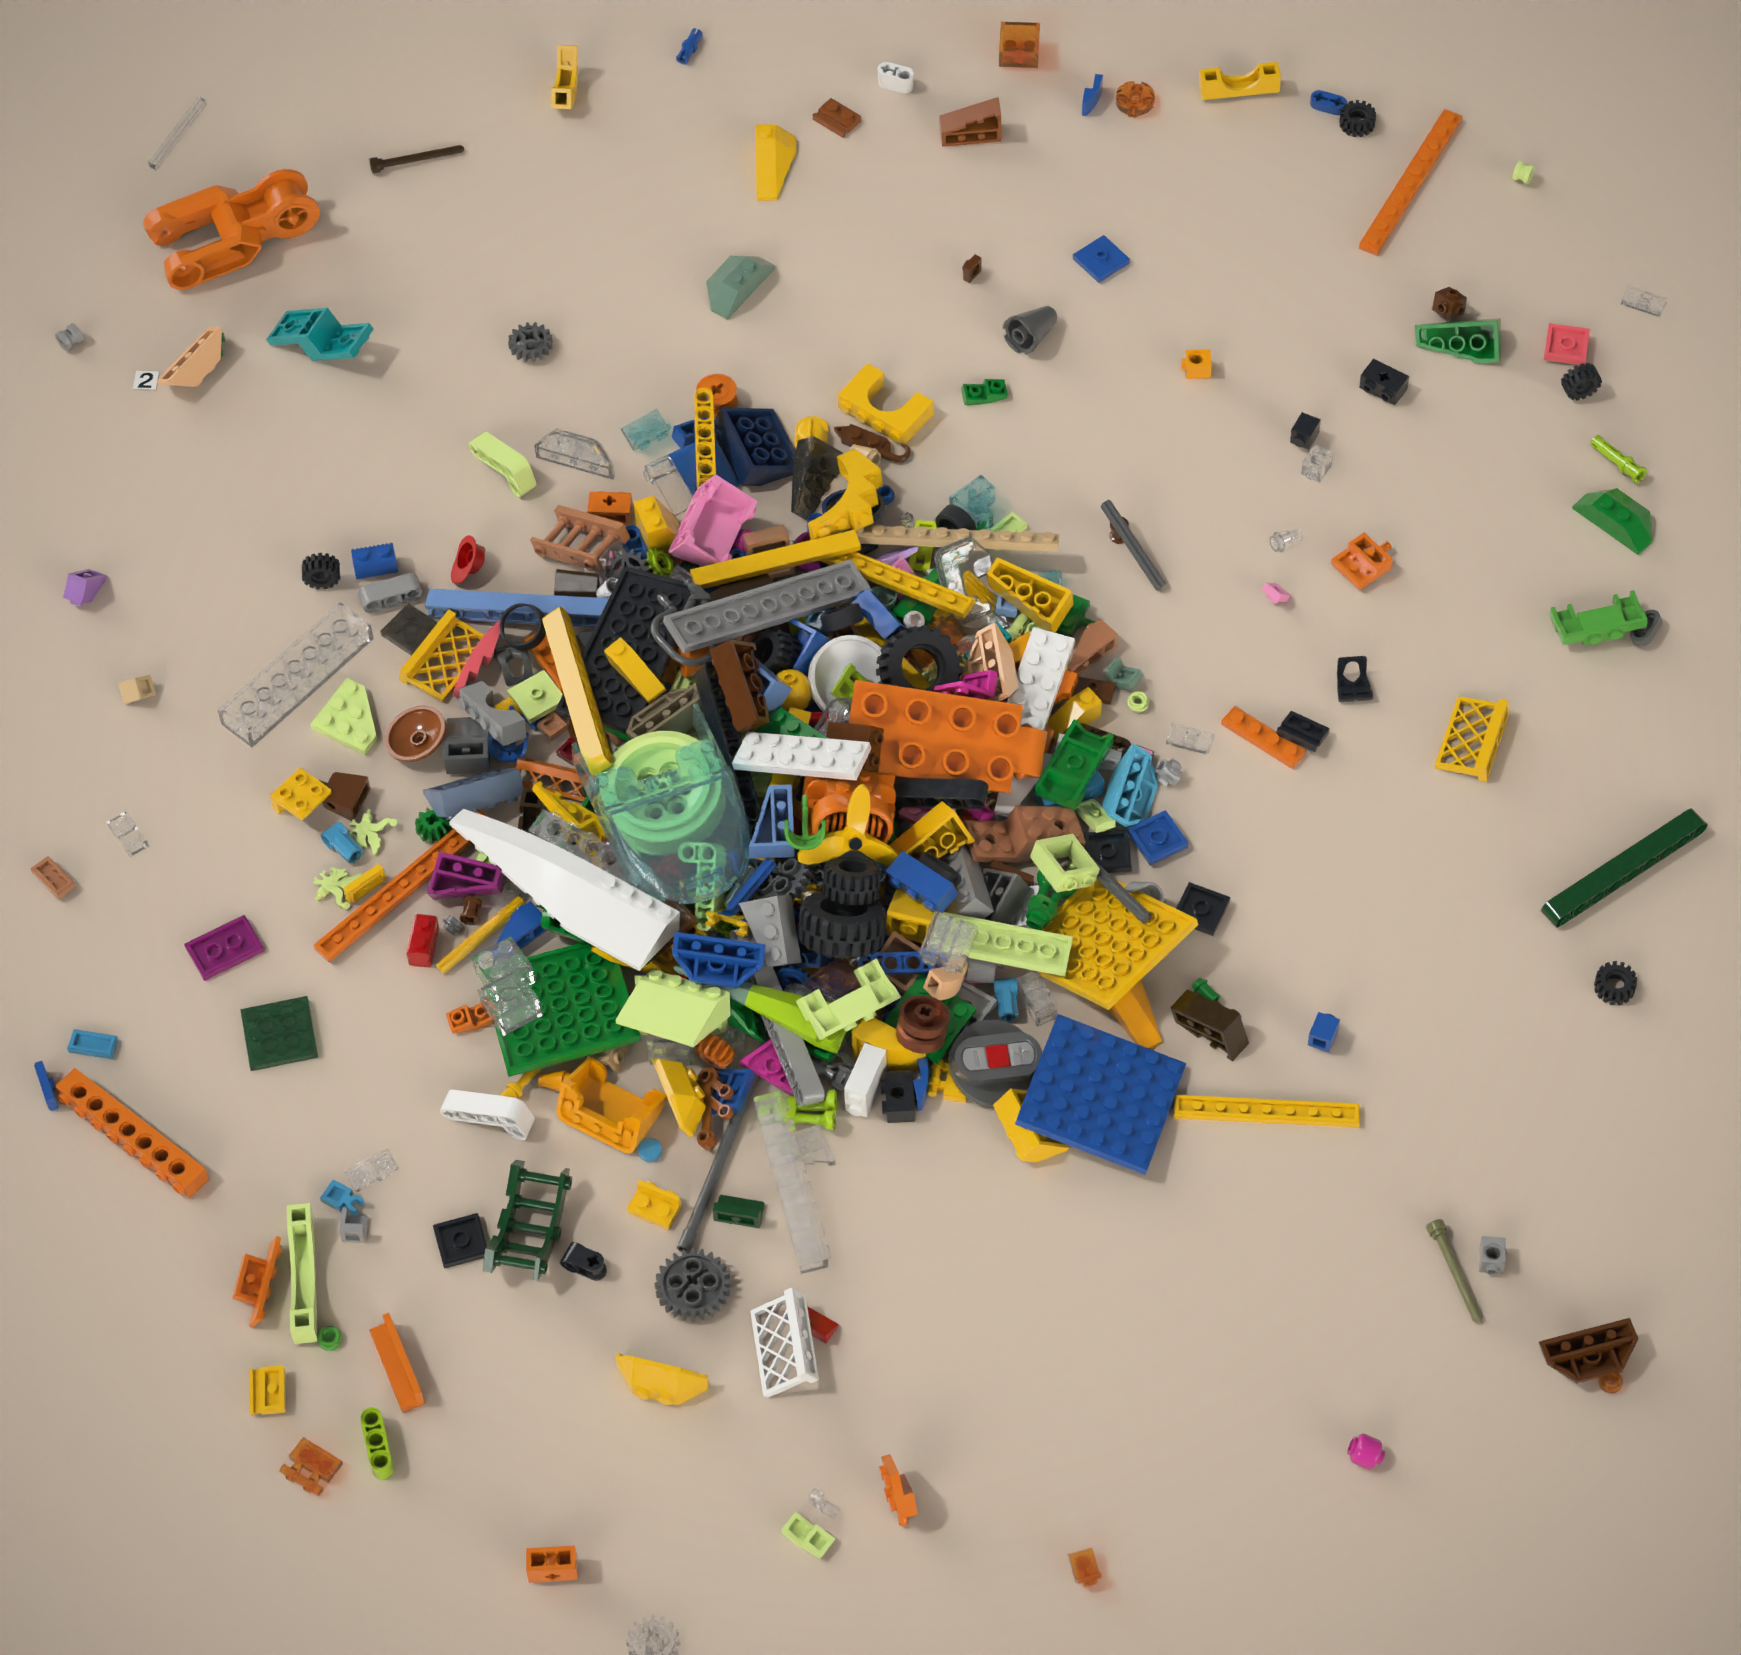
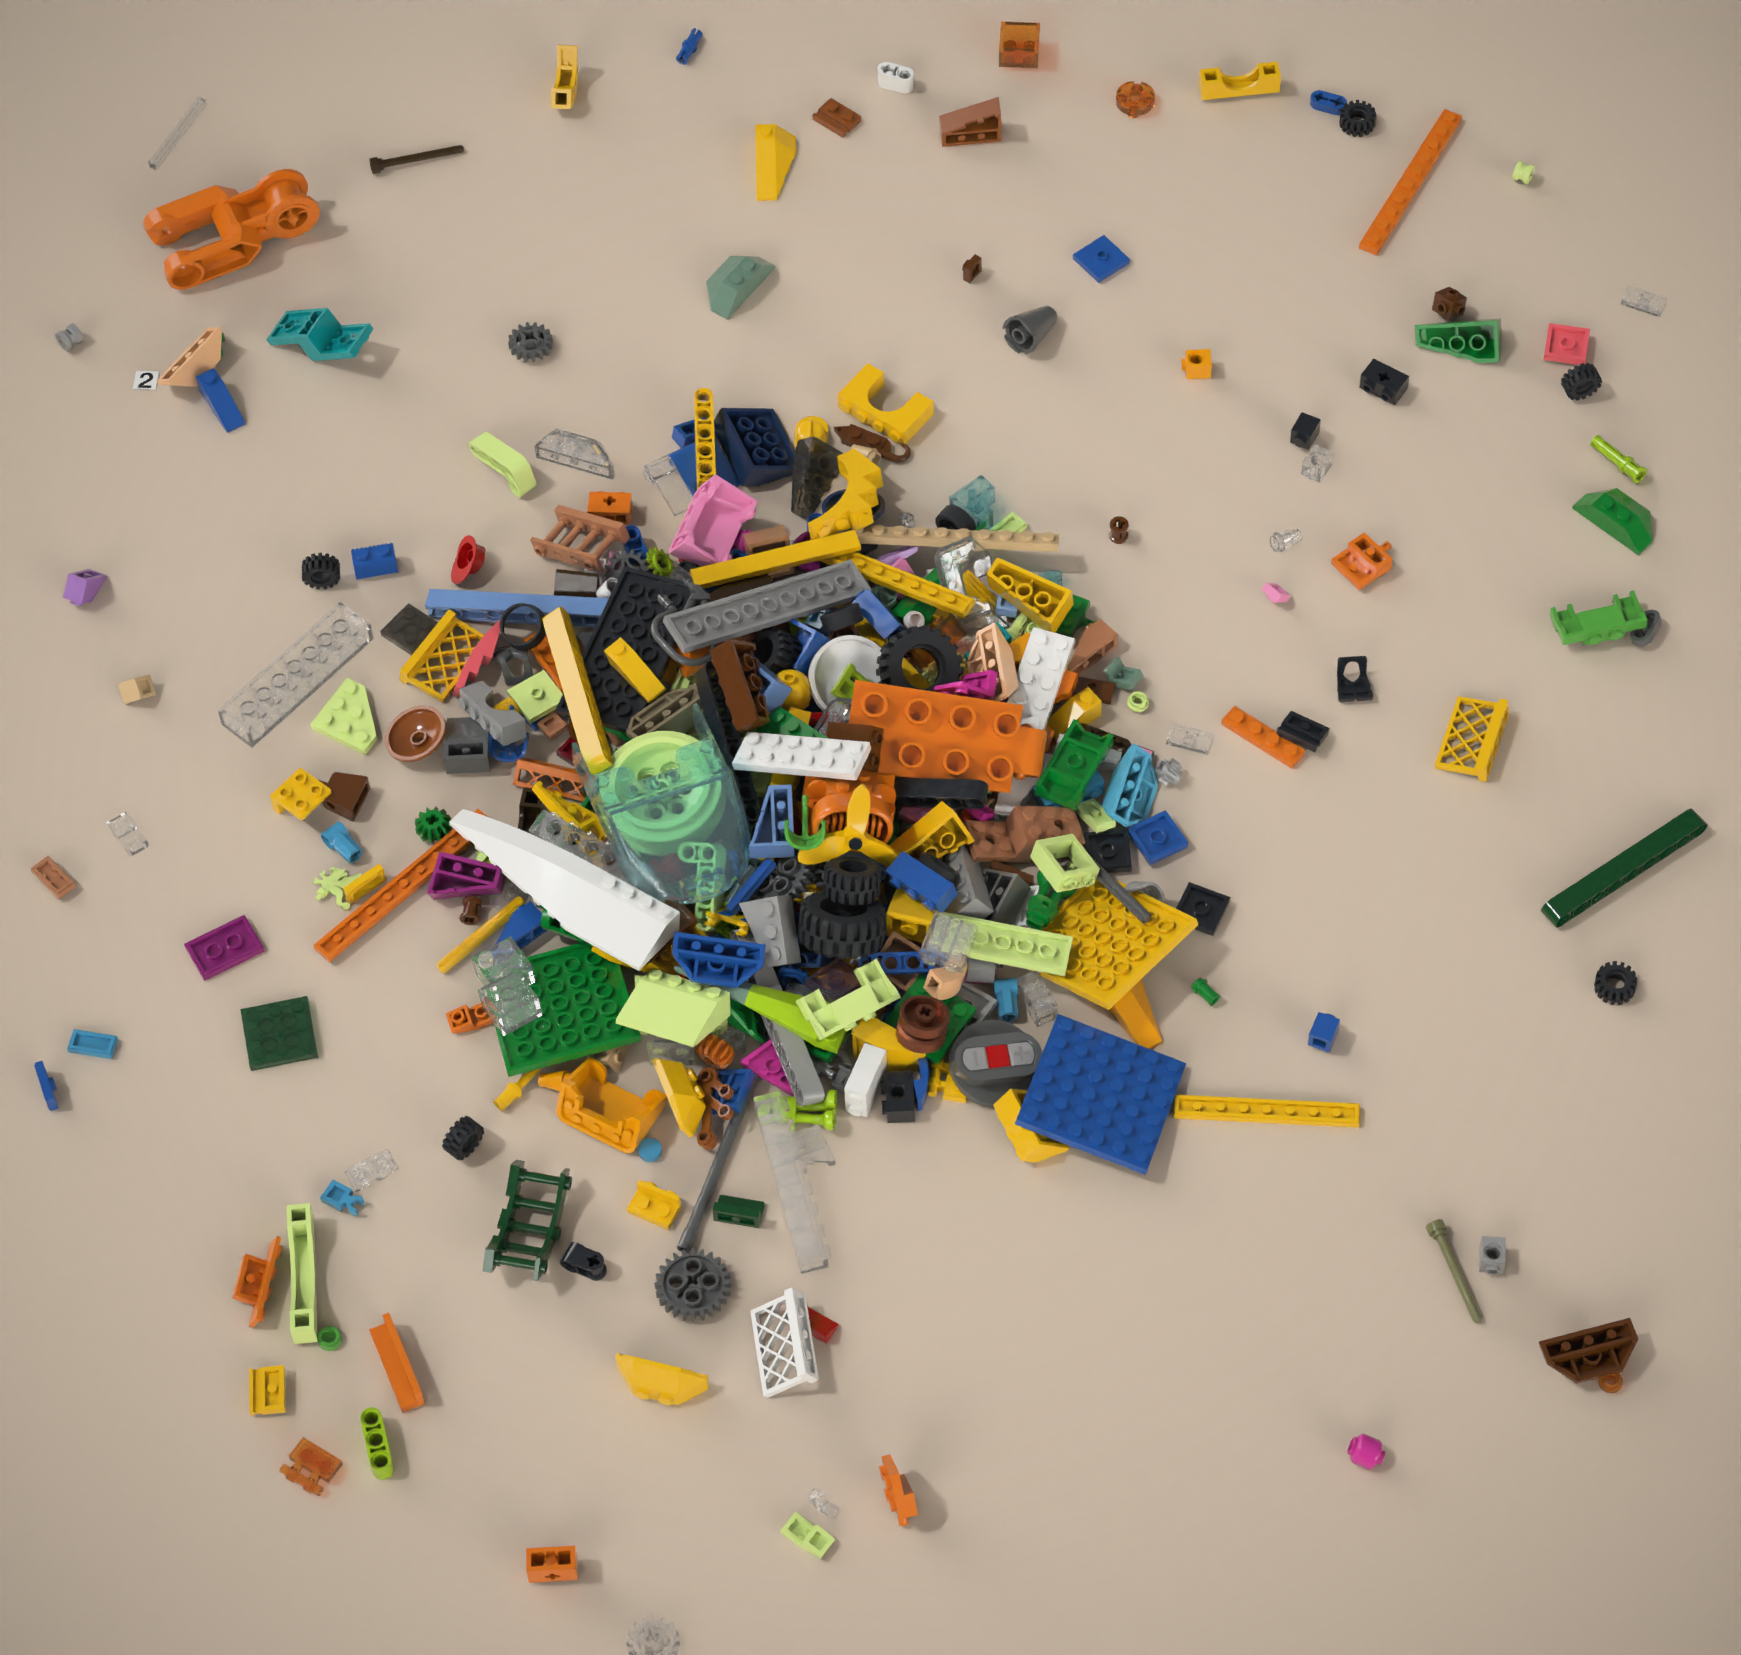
(77, 1084): orange brick -> none
(219, 400): none -> blue slope
(352, 1227): light grey panel -> none
(368, 829): yellowish green piece -> none
(390, 593): light grey beam -> none
(422, 940): red brick -> none
(452, 925): dark grey plate -> none
(460, 1240): black tile -> none
(463, 1138): none -> black tyre
(475, 792): sand blue slope -> none
(489, 1110): white beam -> none
(646, 429): clear light blue bracket -> none
(655, 523): yellow slope -> none
(723, 391): orange piece -> none
(888, 492): blue plate -> none
(924, 552): neon yellow plate -> none
(988, 392): green slope -> none
(1084, 1567): clear orange bracket -> none
(1092, 95): blue slope -> none
(1133, 545): dark grey axle -> none
(1211, 1020): dark brown wedge -> none

